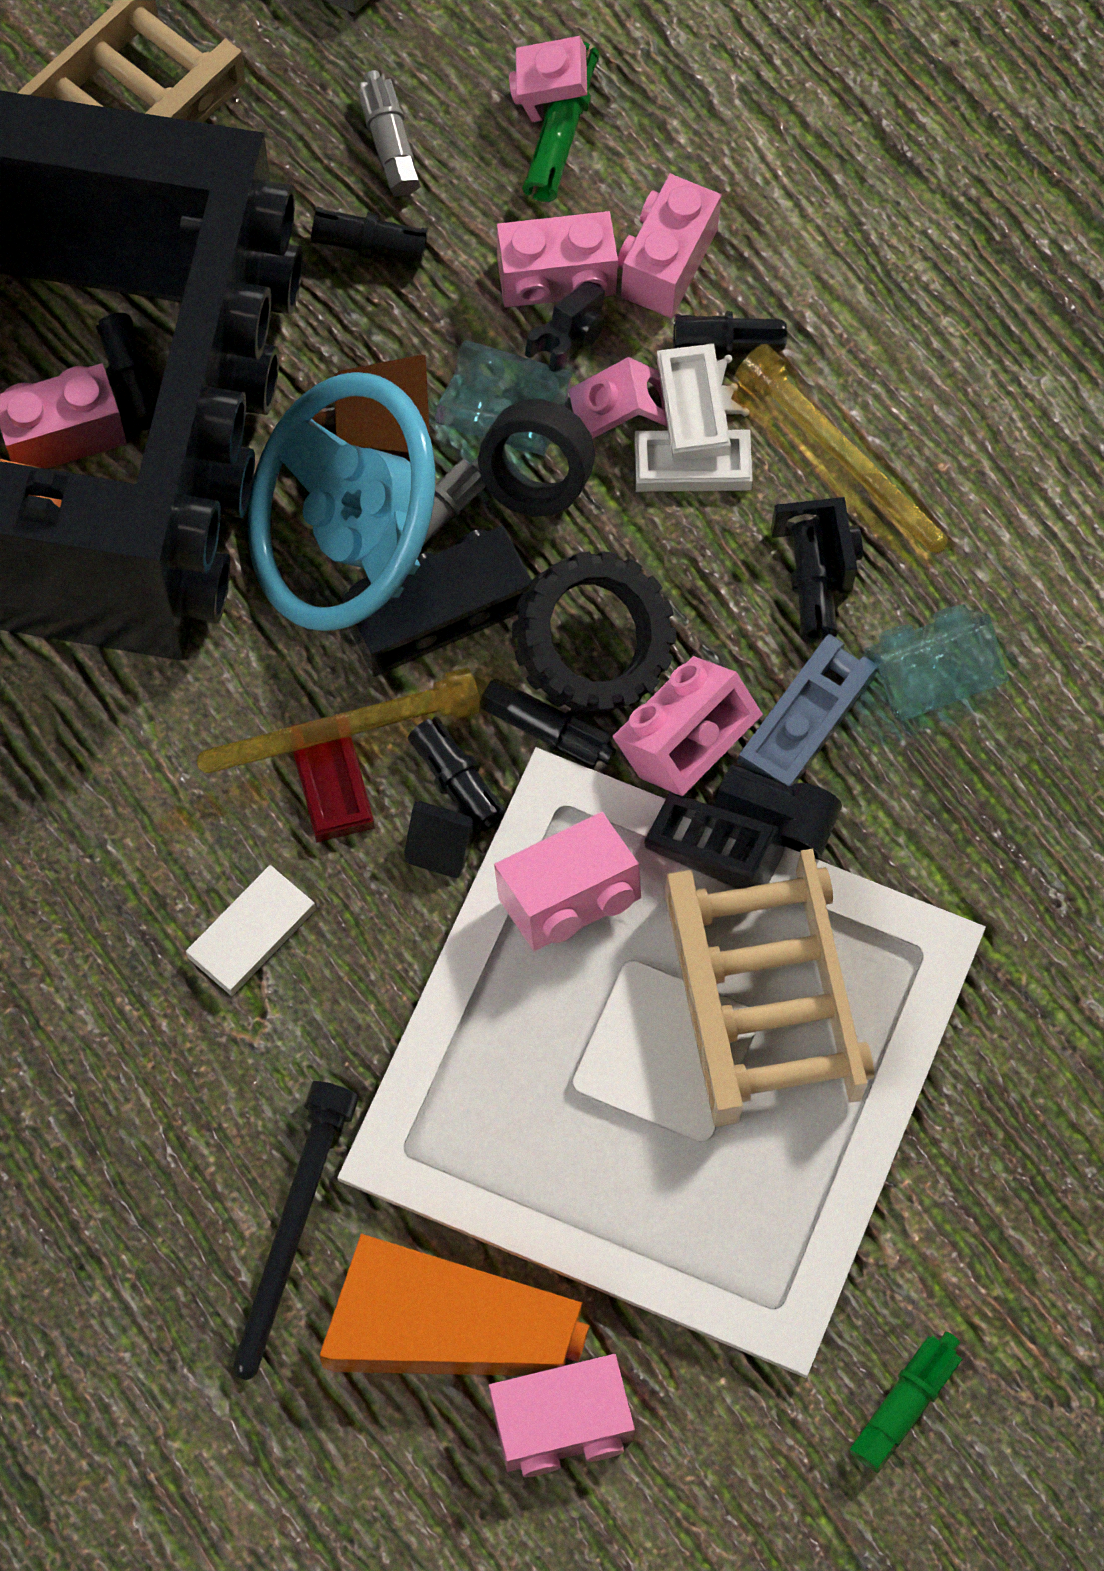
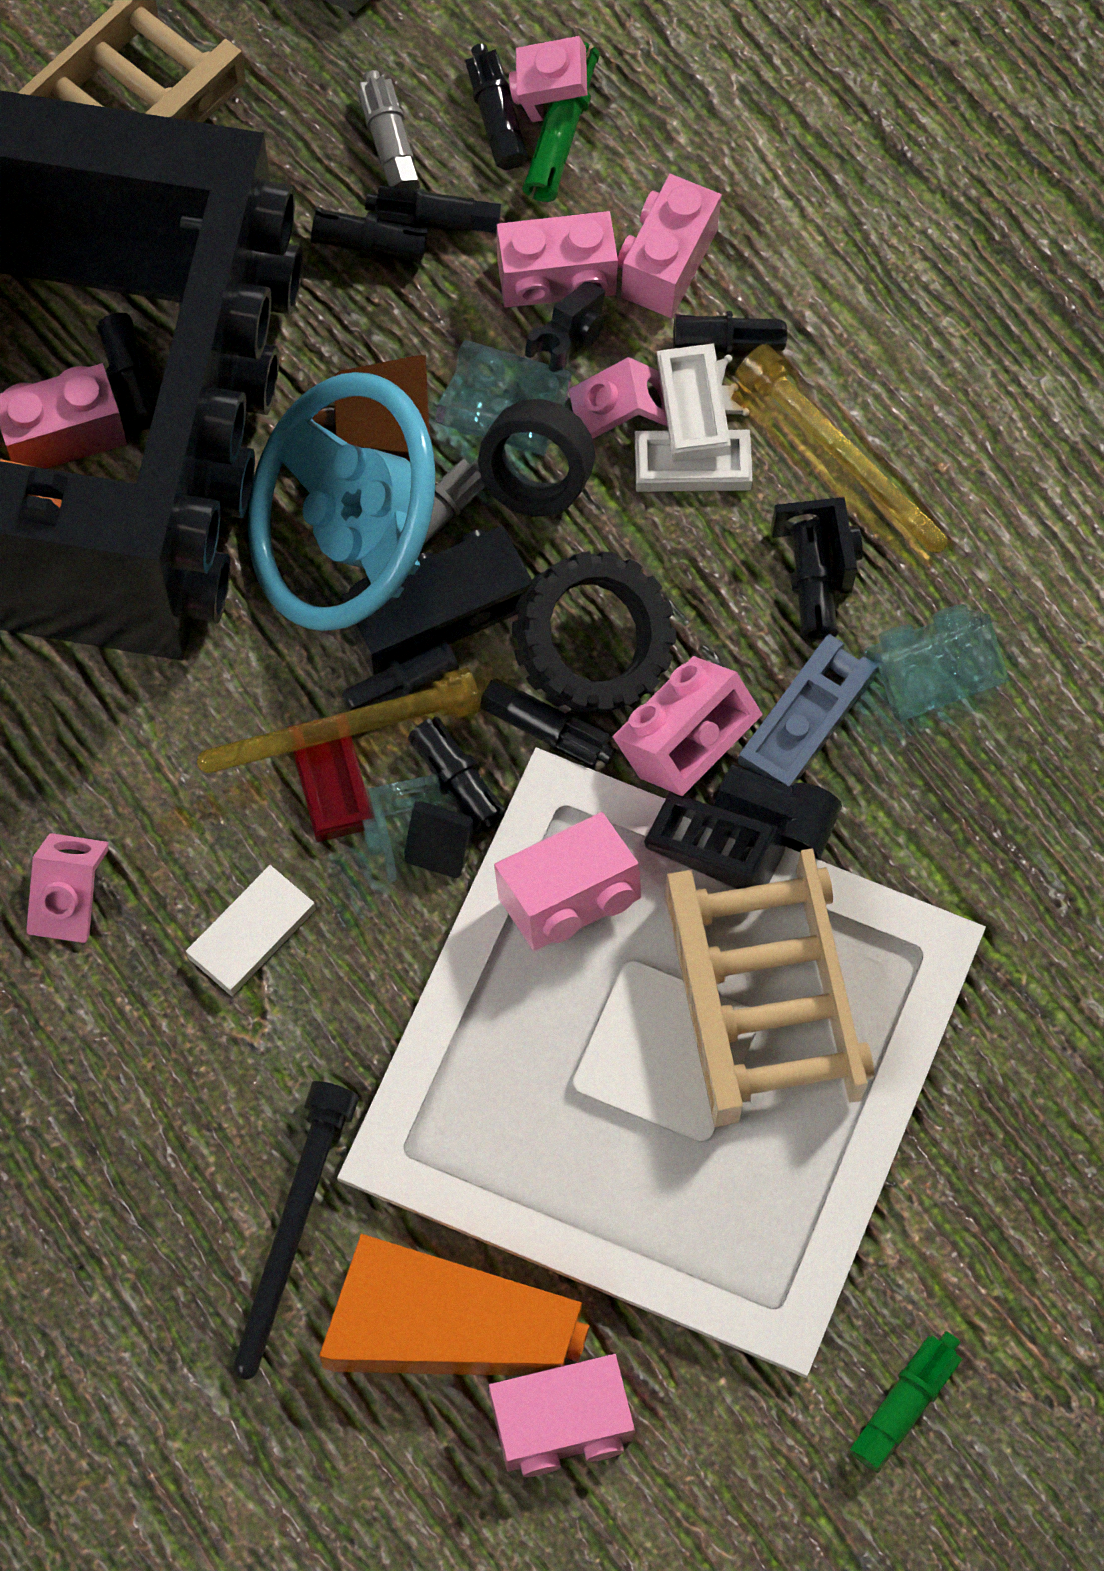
(63, 887): none -> bright pink bracket
(384, 803): none -> clear light blue bracket
(402, 678): none -> black axle
(433, 210): none -> black piece
(496, 107): none -> black piece

